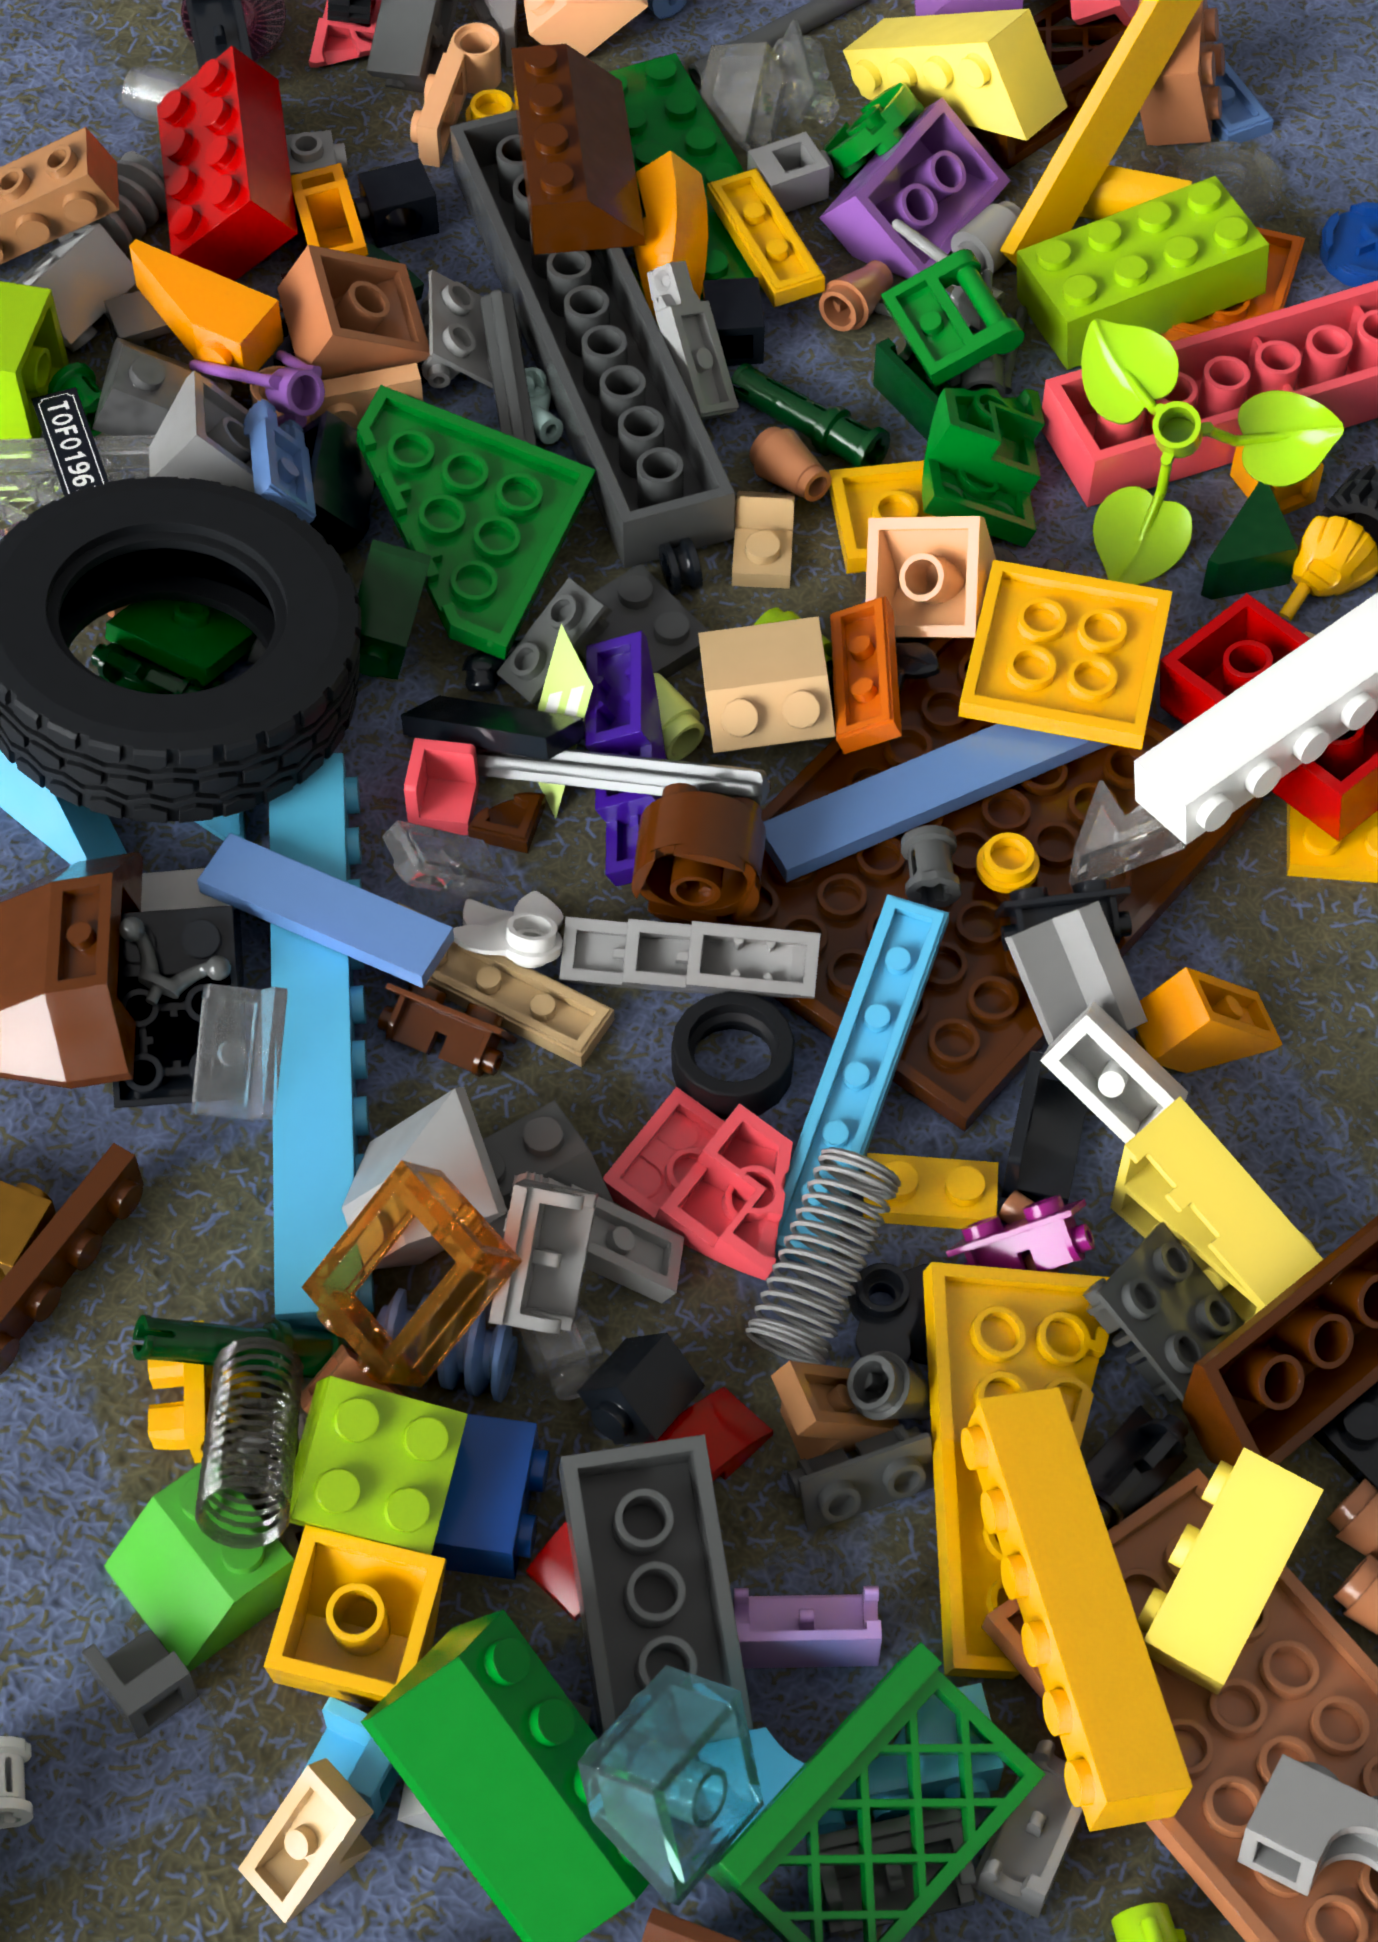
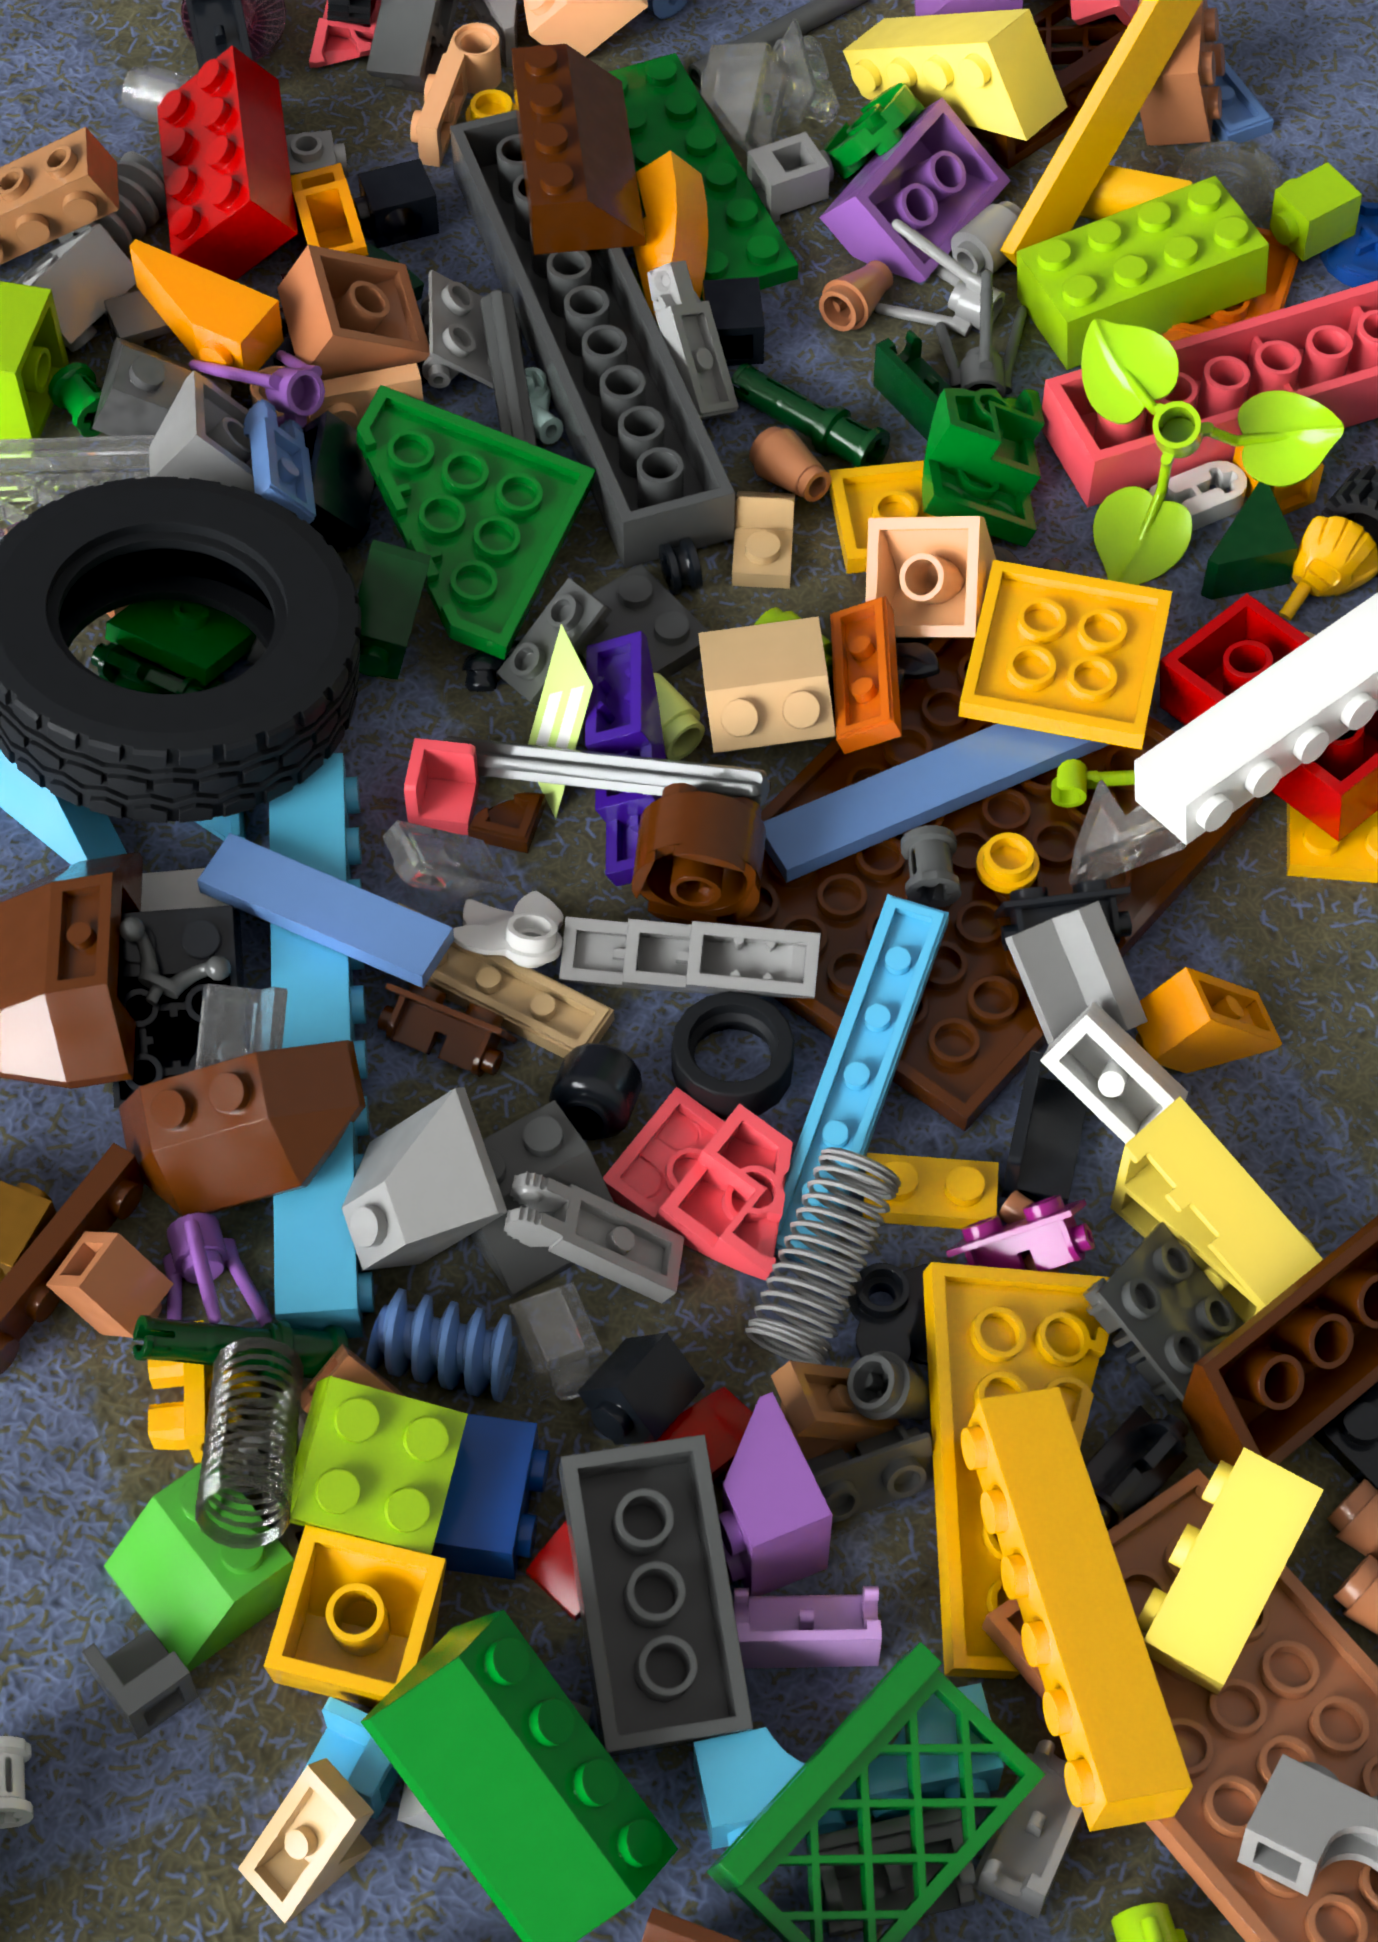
(69, 440): black sticker -> none
(109, 1283): none -> nougat brick
(200, 1257): none -> medium lavender plant
(243, 1125): none -> reddish brown wedge
(479, 1273): clear orange window -> none
(494, 727): black tile -> none
(551, 1235): light grey hinge -> none
(597, 1090): none -> black head
(674, 1779): clear light blue slope -> none
(765, 237): yellow tile -> none
(772, 1507): none -> medium lavender slope
(937, 328): green plate -> none
(1073, 780): none -> lime hand
(1207, 505): none -> white beam
(1315, 211): none -> lime brick

